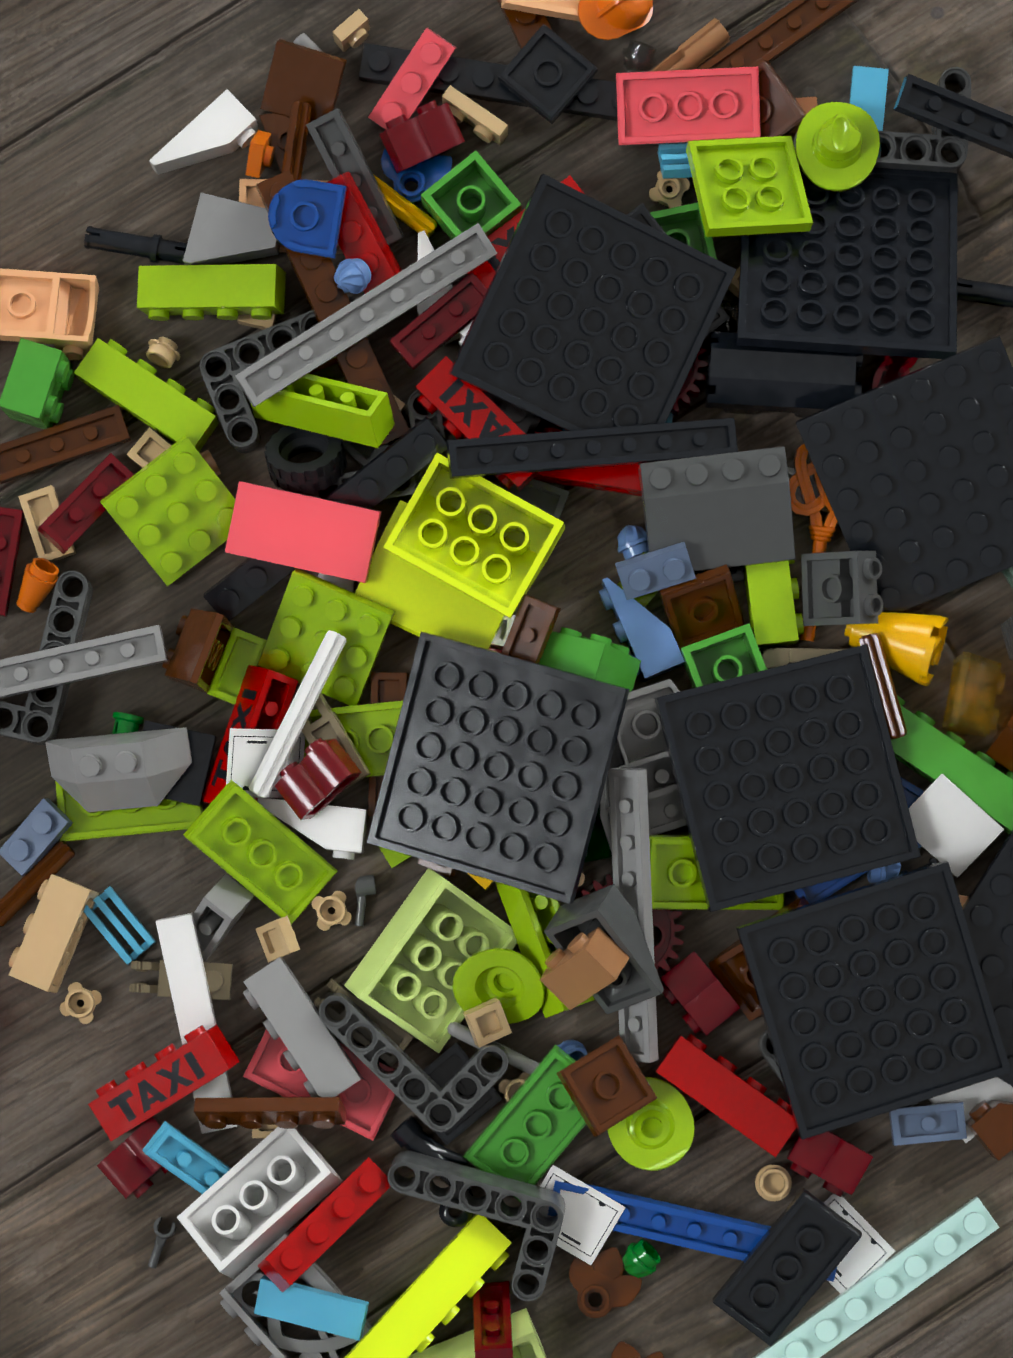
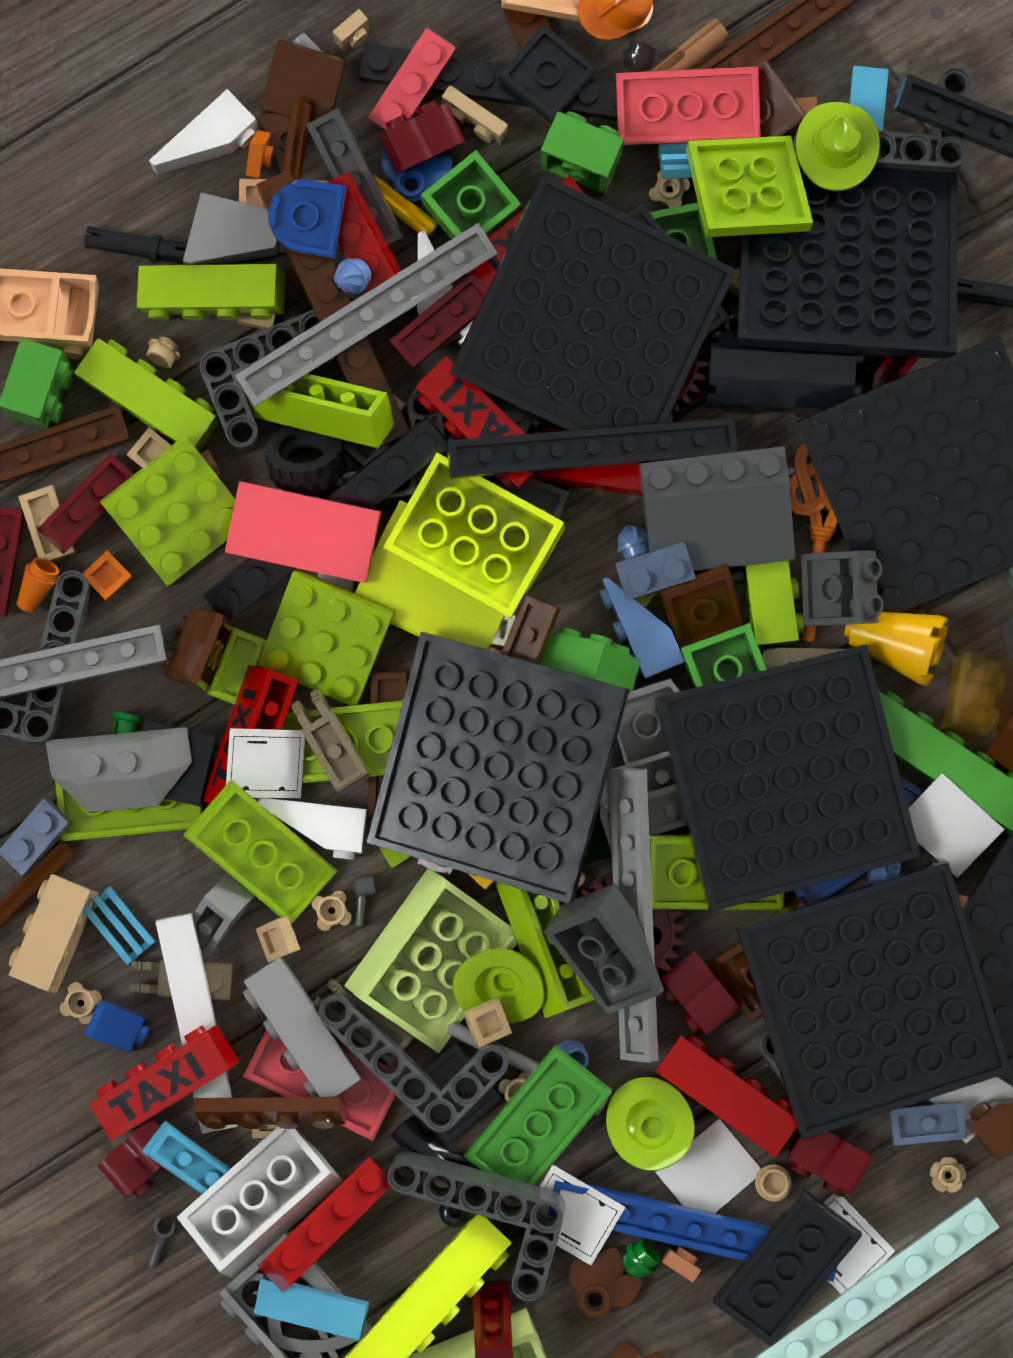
(107, 576): none -> orange plate
(117, 1026): none -> blue slope
(297, 714): white axle -> none
(317, 778): dark red brick -> none
(582, 151): none -> bright green brick
(583, 967): medium nougat brick -> none
(606, 1086): reddish brown tile -> none
(682, 1262): none -> nougat plate
(711, 1170): none -> white sticker
(885, 686): reddish brown axle -> none
(938, 1172): none -> tan plate

